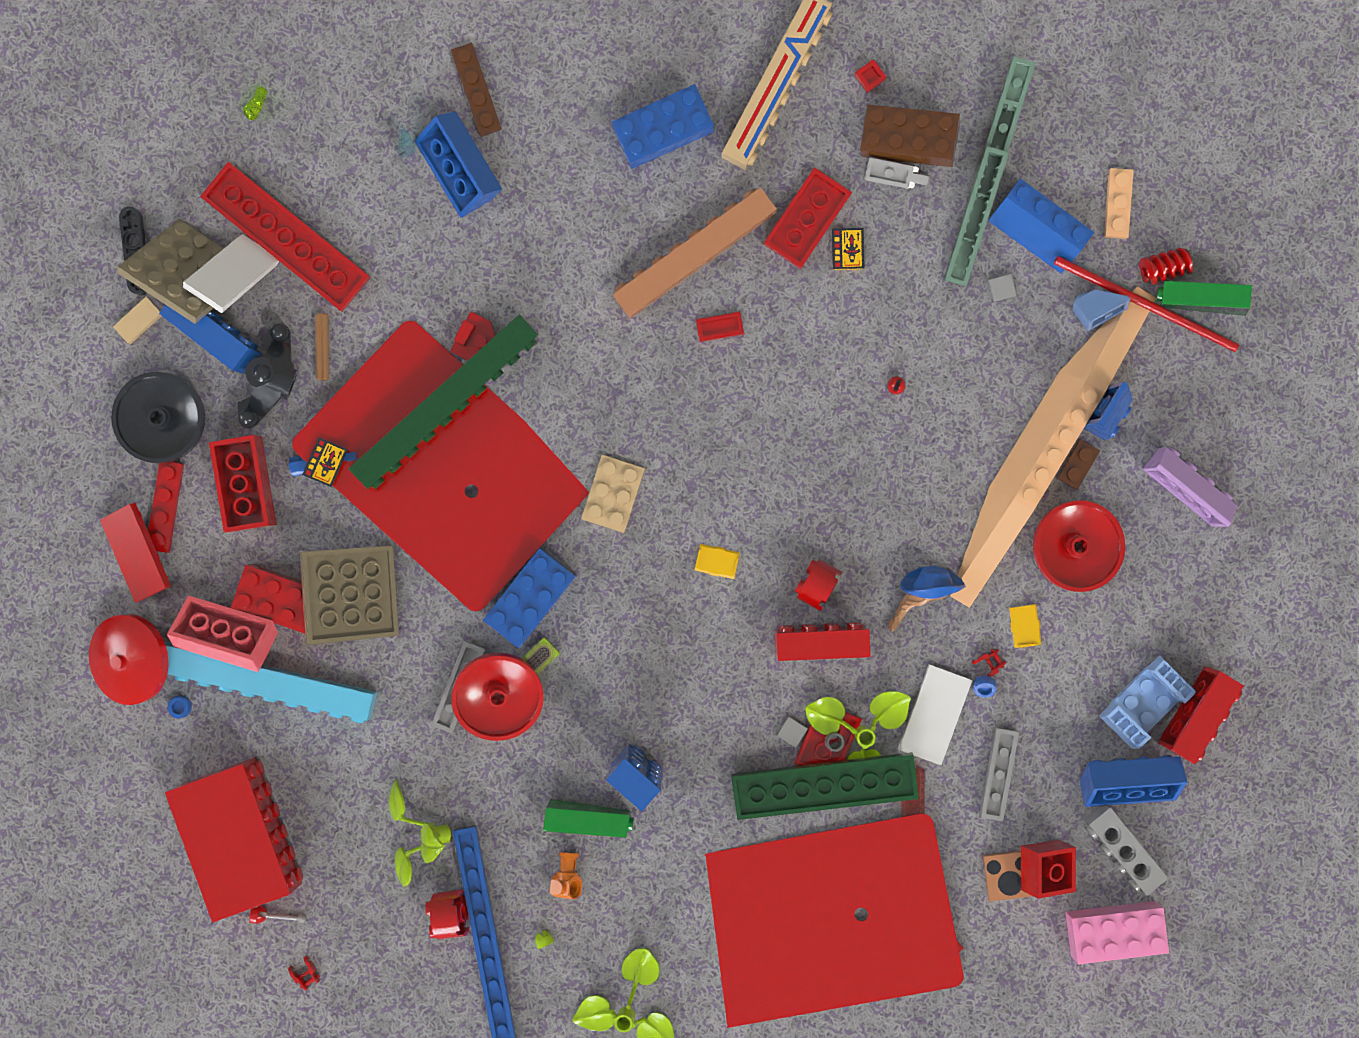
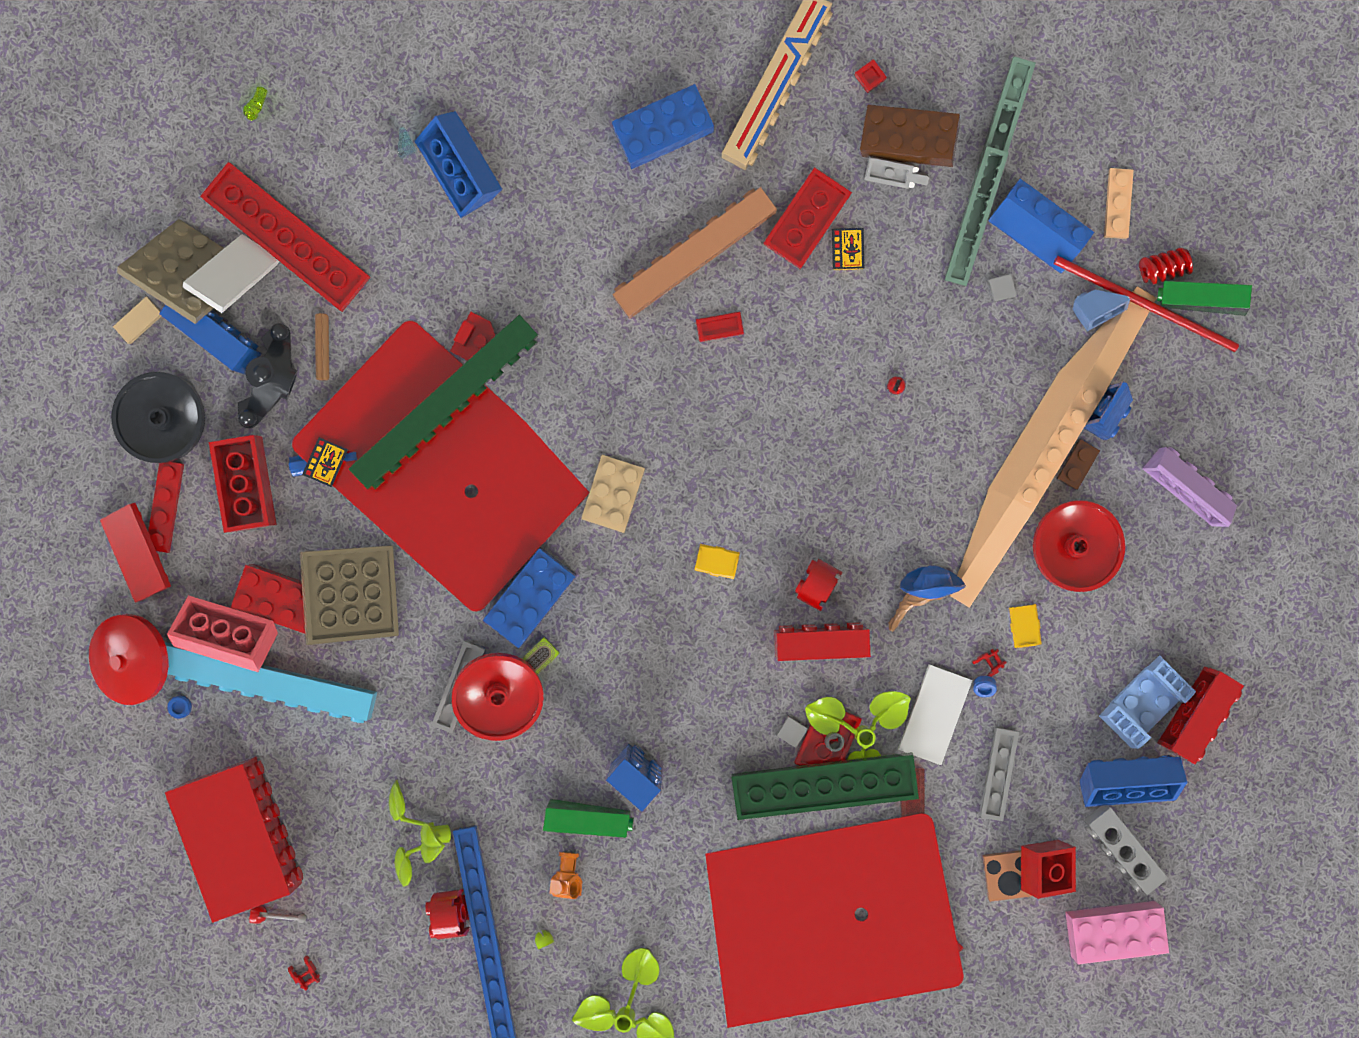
(129, 250): black beam -> none
(476, 89): reddish brown plate -> none

